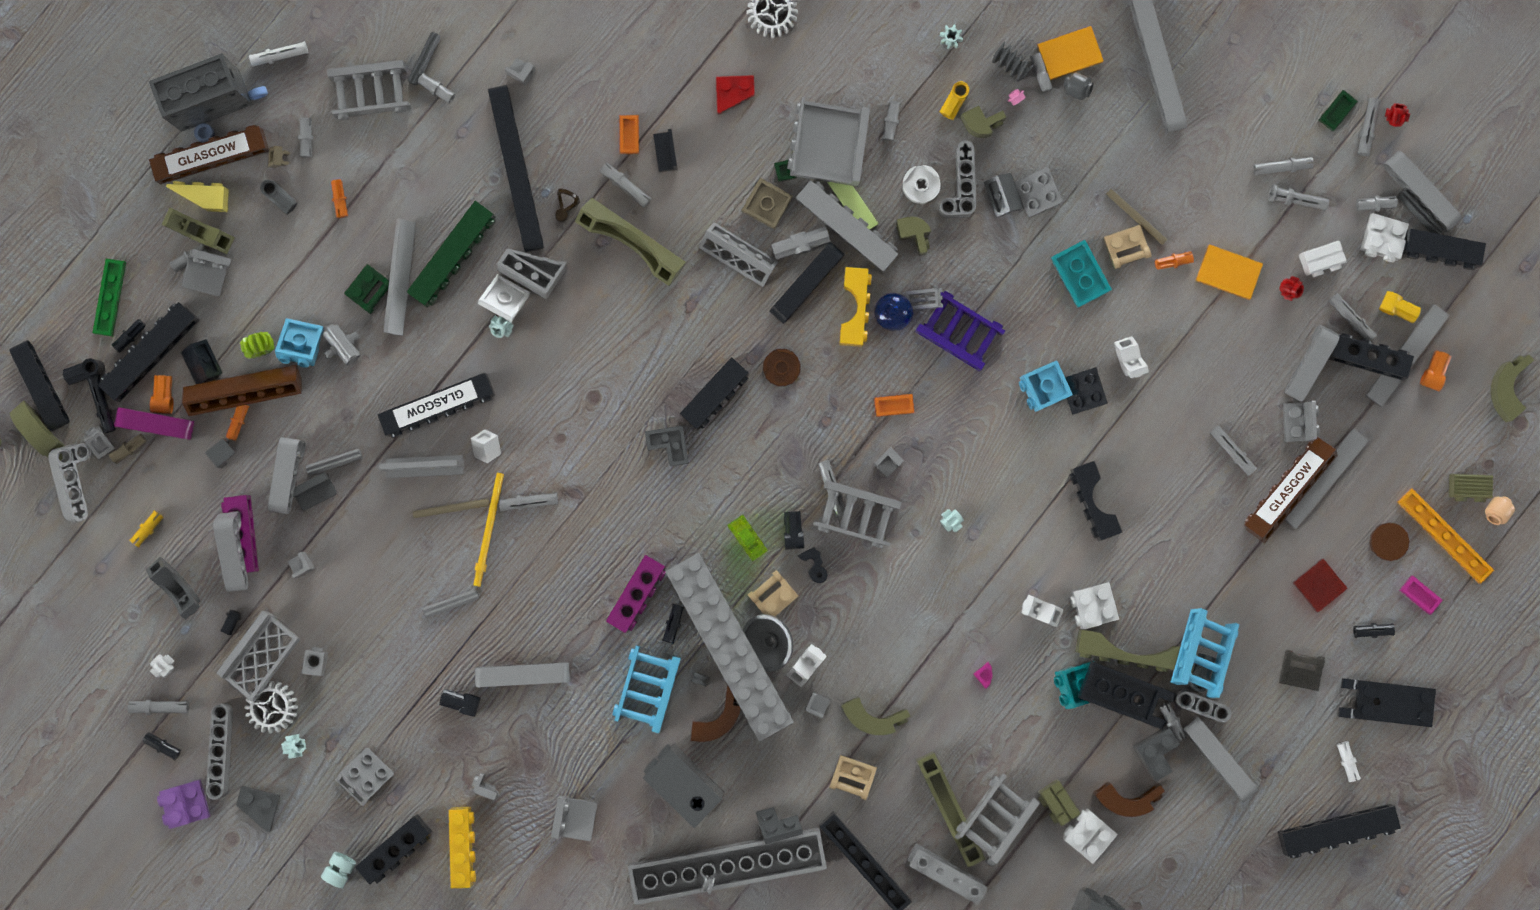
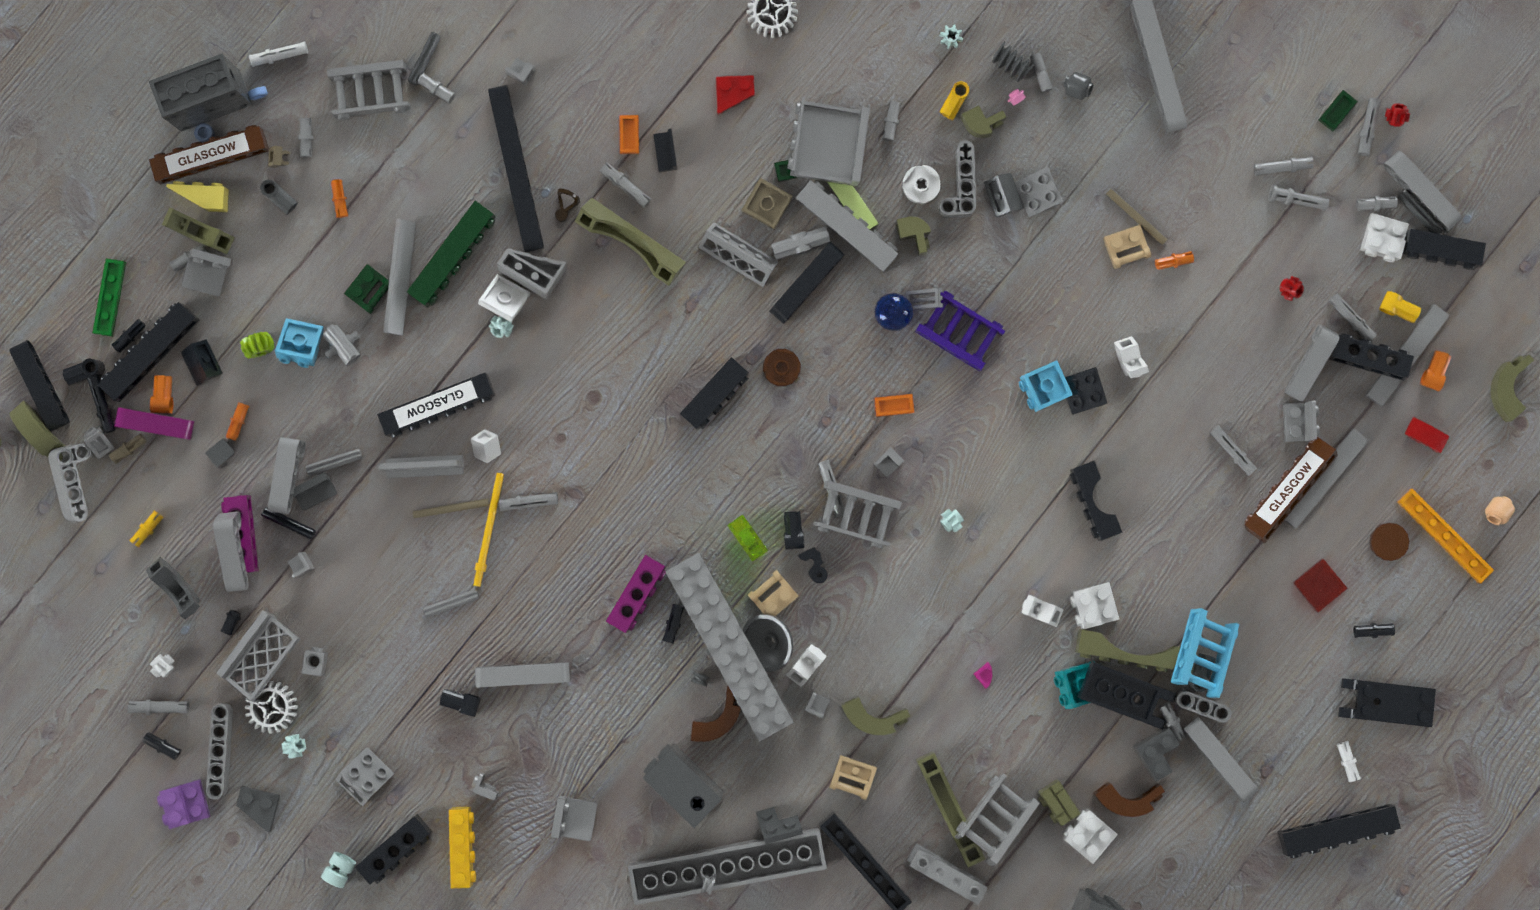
(242, 390): reddish brown brick -> none
(289, 523): none -> black axle
(659, 702): medium azure fence -> none
(673, 440): dark grey plate -> none
(856, 282): yellow arch -> none
(1070, 53): light orange tile -> none
(1081, 273): teal plate -> none
(1229, 272): light orange tile -> none
(1298, 676): clear smoke plate -> none
(1322, 258): white brick -> none
(1421, 595): dark pink tile -> none
(1427, 435): none -> red slope
(1470, 486): olive brick -> none

